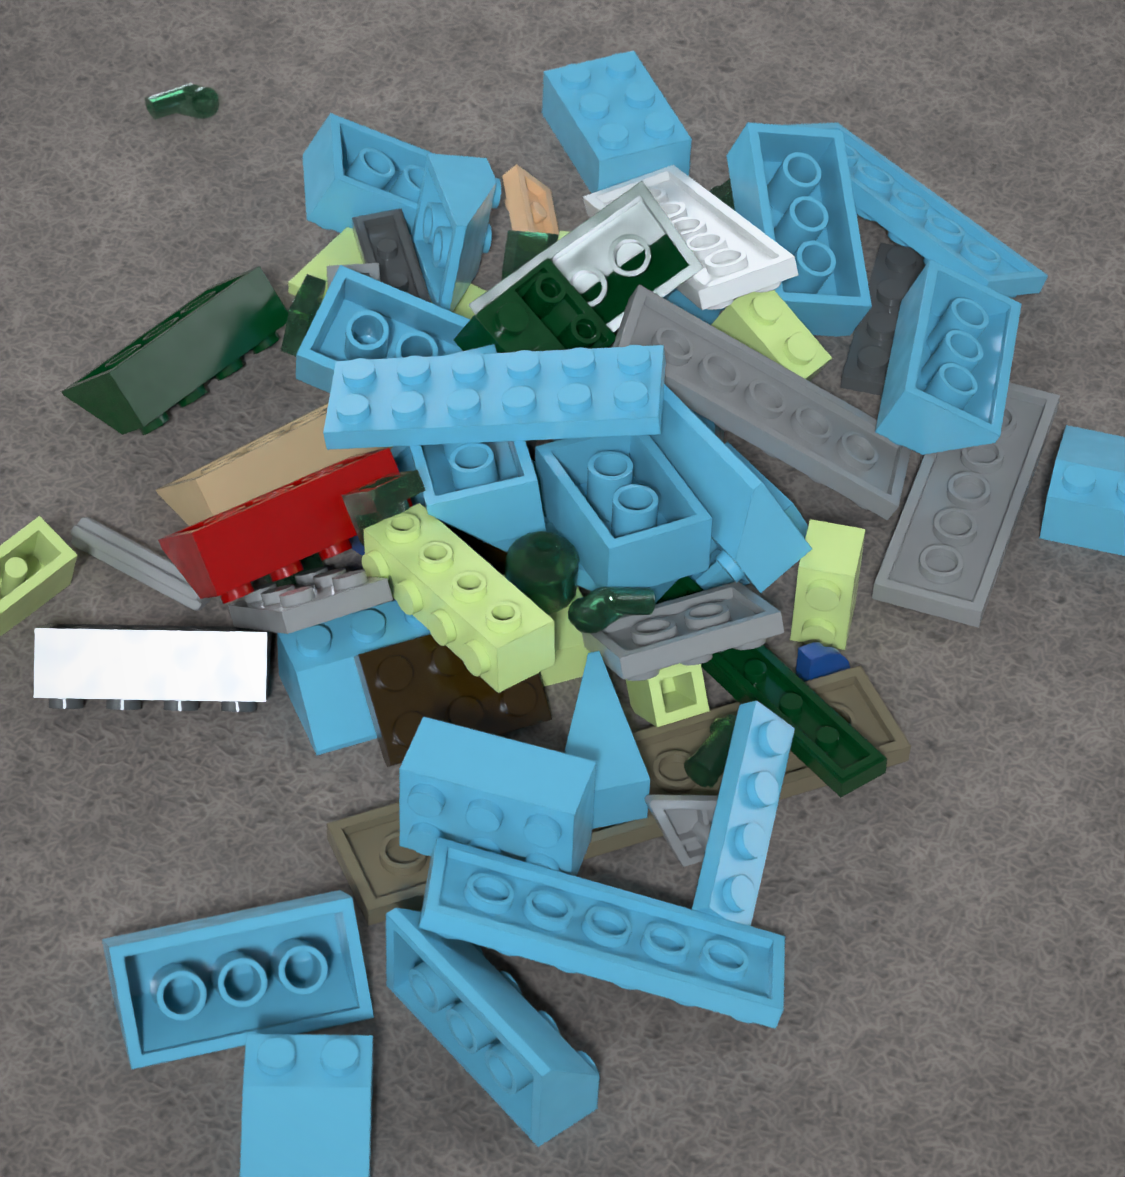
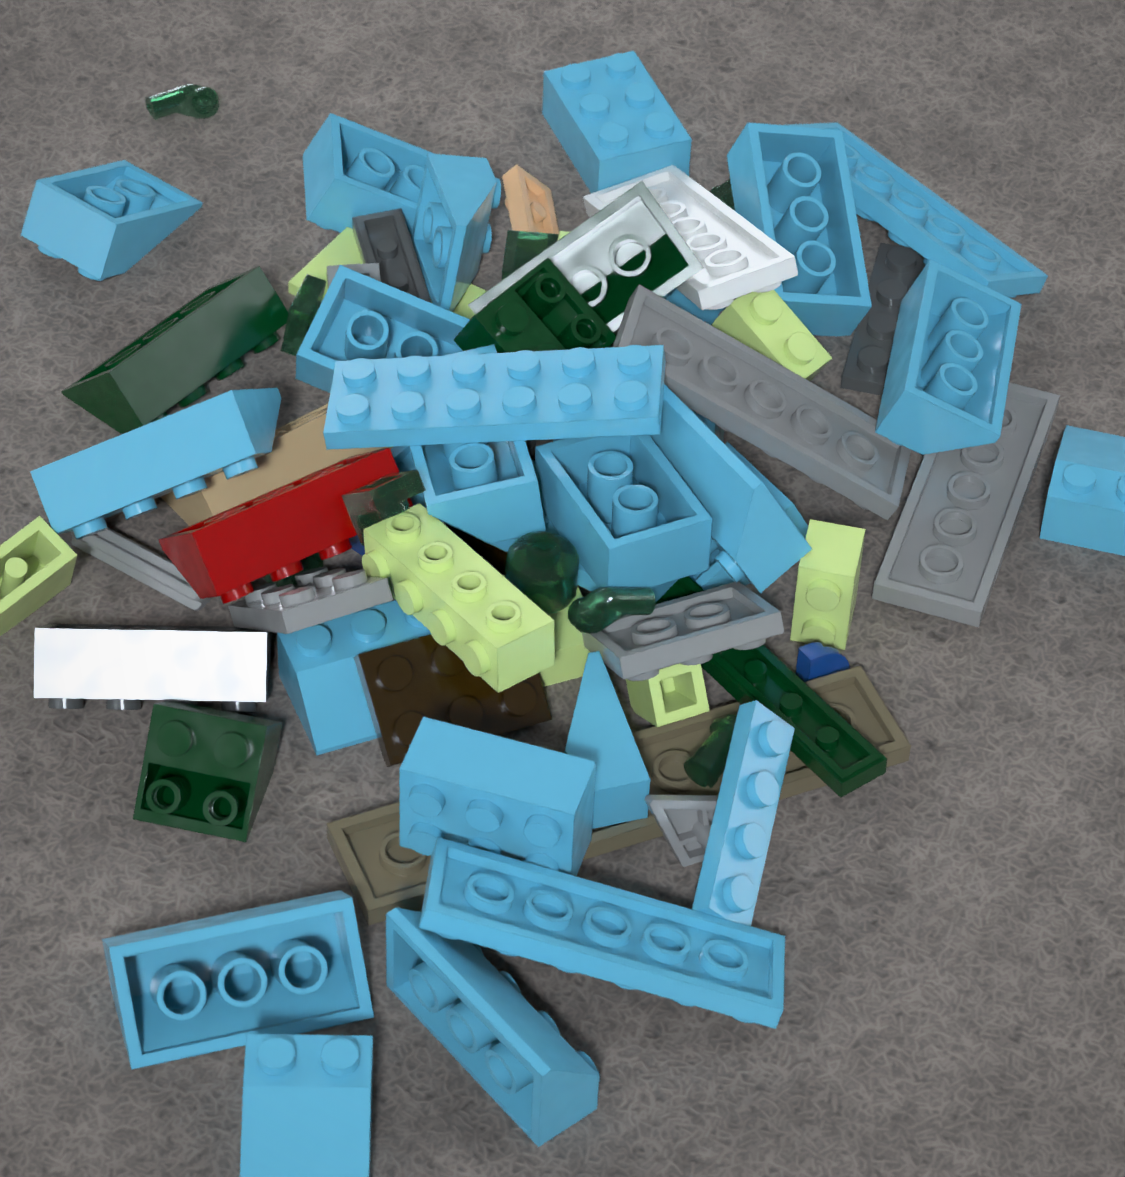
(104, 217): none -> medium azure slope
(157, 460): none -> medium azure slope
(205, 769): none -> dark green slope

